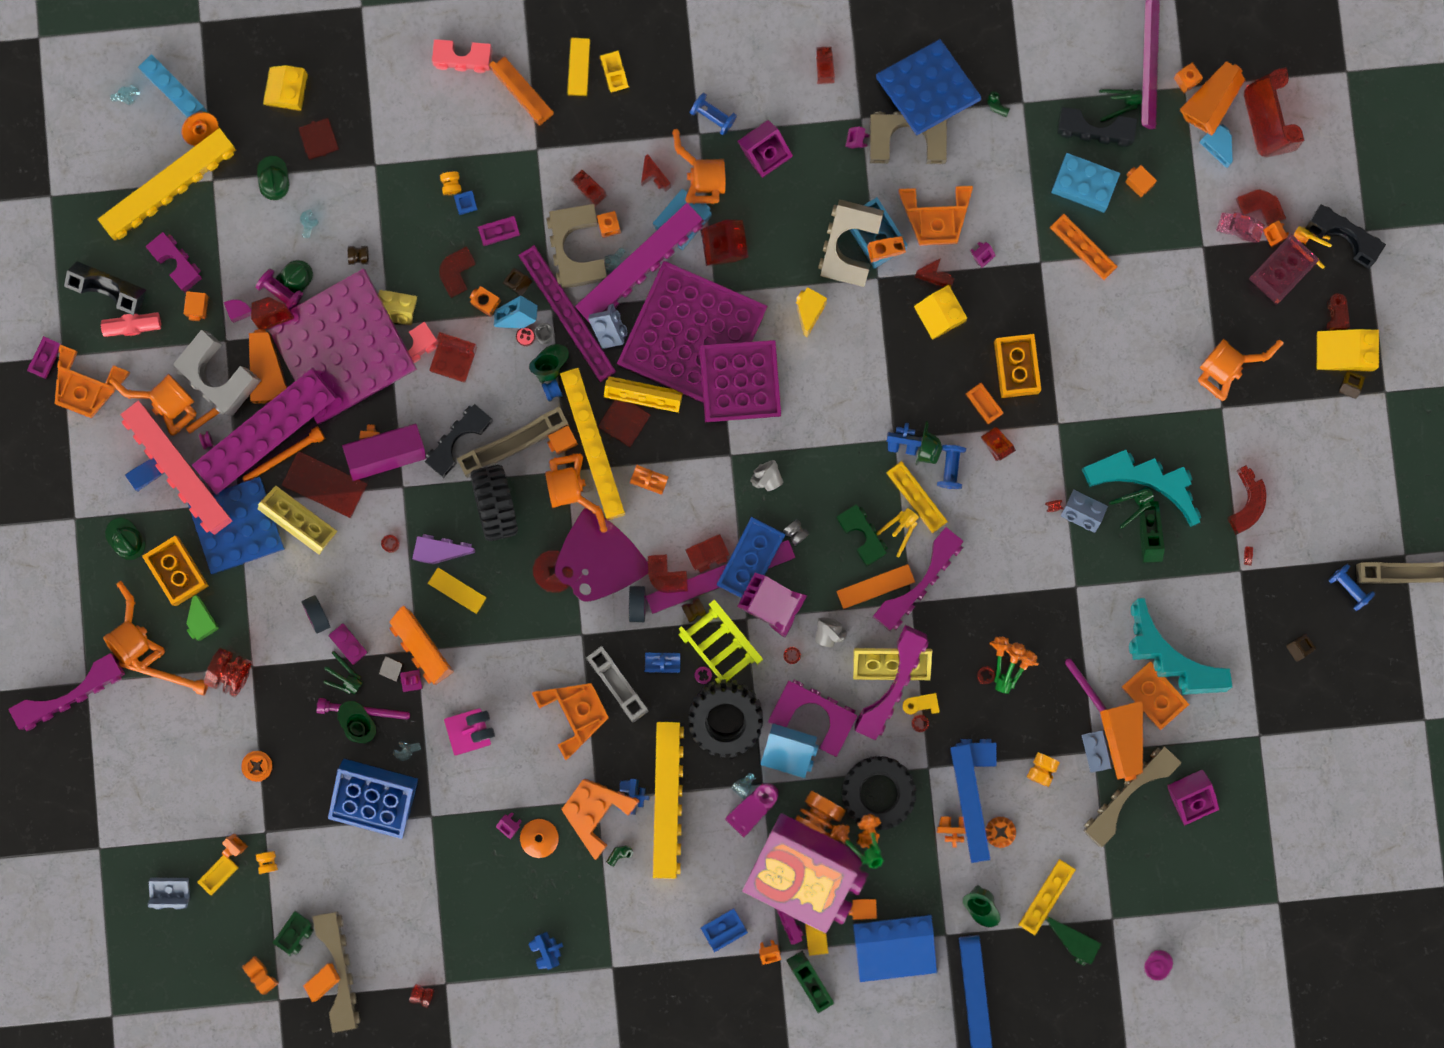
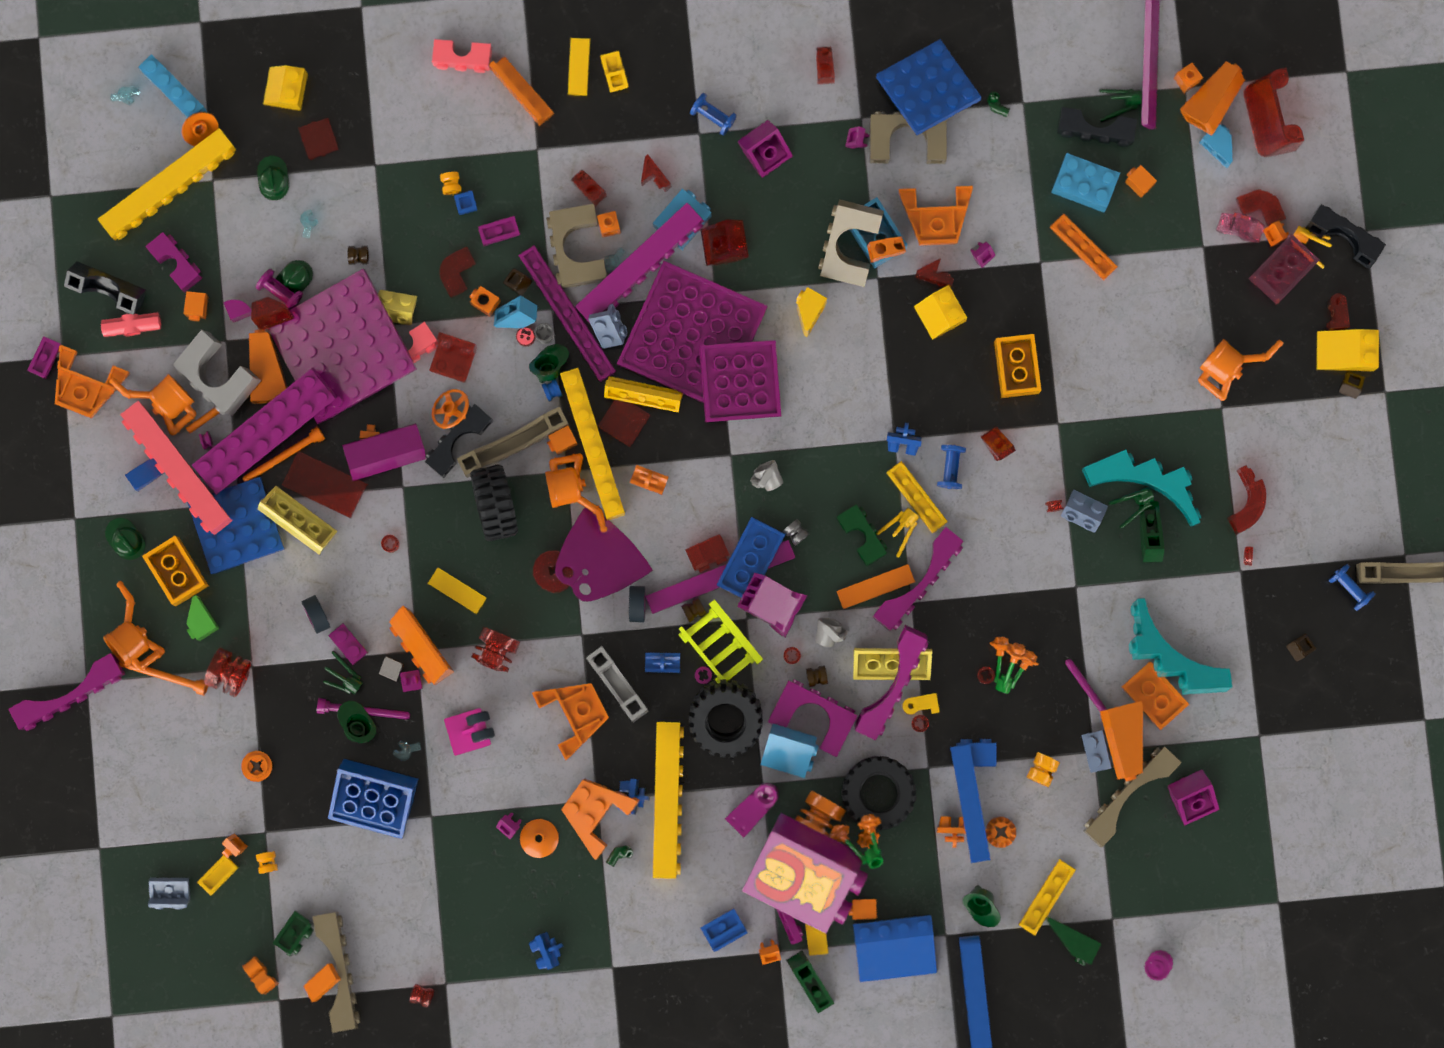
(435, 551): medium lavender slope -> none
(450, 408): none -> orange wheel
(495, 650): none -> clear red wheel
(662, 579): clear red plate -> none
(704, 177): orange piece -> none
(743, 786): clear light blue piece -> none
(817, 676): none -> dark brown wheel
(930, 448): dark green piece -> none
(984, 403): orange tile -> none

